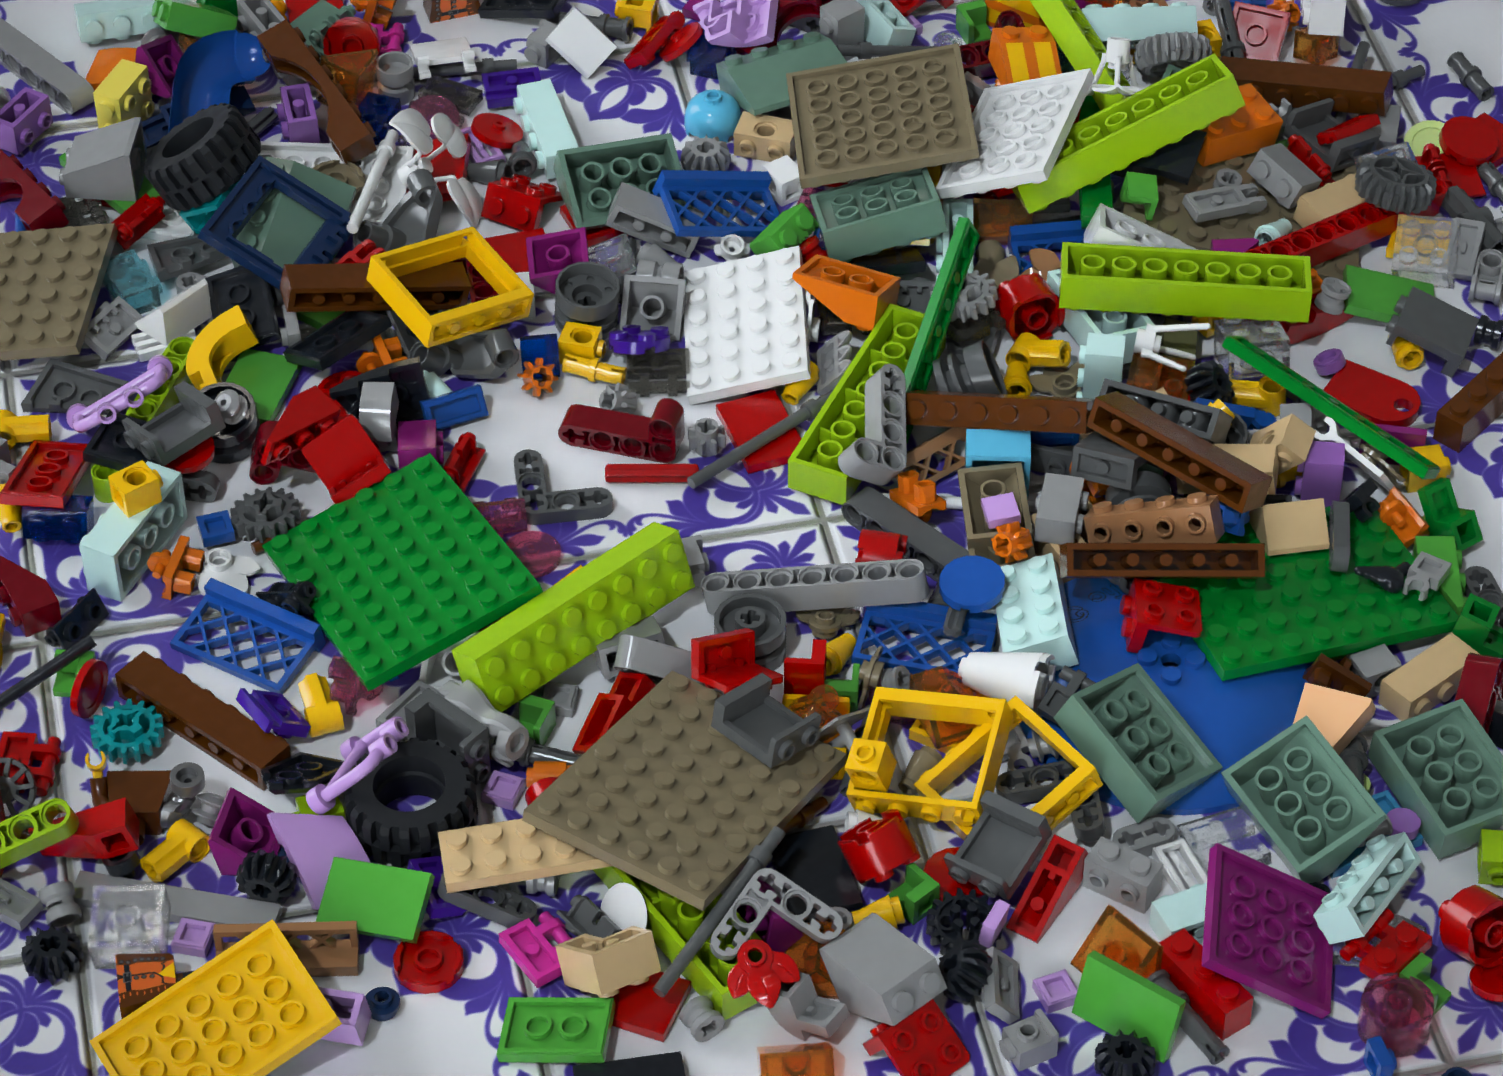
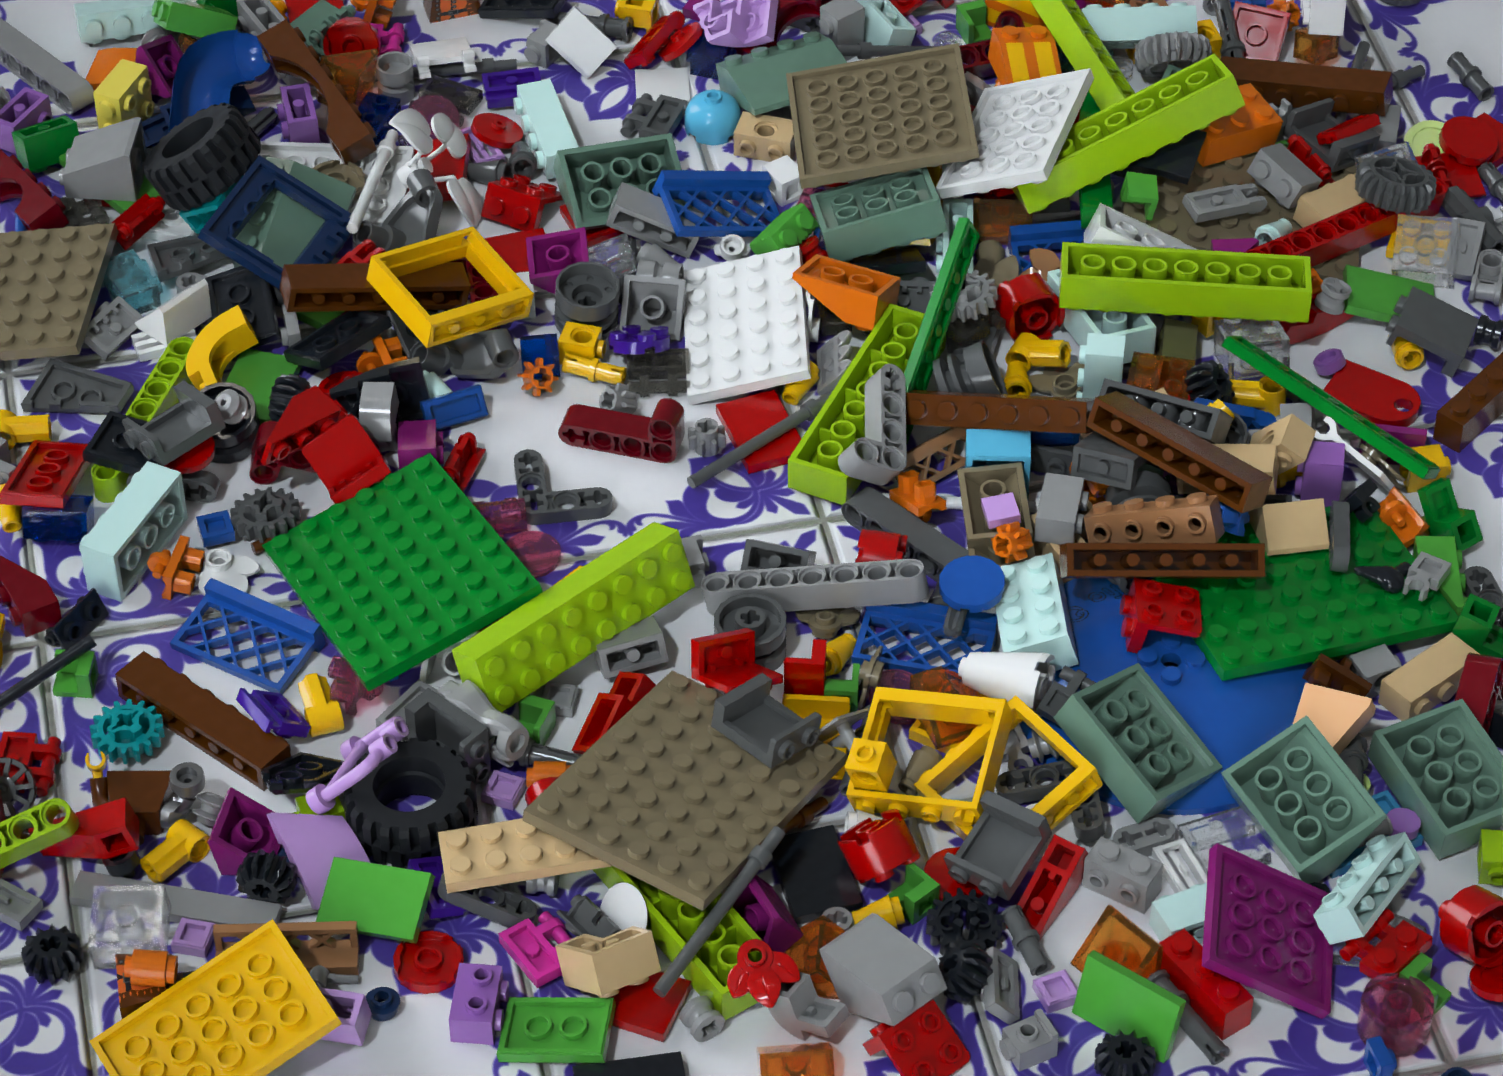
(44, 142): none -> green brick
(60, 903): light grey wheel -> none
(85, 418): lavender bar -> none
(89, 688): red piece -> none
(135, 488): yellow brick -> none
(151, 968): none -> orange brick
(282, 392): none -> black gear
(291, 596): black hinge -> none
(323, 976): none -> light grey hand
(477, 1003): none -> medium lavender brick
(649, 473): red axle -> none
(651, 658): light grey beam -> none
(661, 119): none -> dark grey plate
(664, 81): none -> white sticker
(705, 154): light grey gear -> none
(763, 903): light grey beam -> none
(770, 555): none -> dark grey brick
(822, 700): clear orange hips -> none
(896, 678): light grey bush -> none
(994, 923): lavender tile -> none
(1026, 940): none -> dark grey pin
(1117, 57): white plant -> none
(1149, 346): white plant -> none
(1227, 177): light grey bush -> none

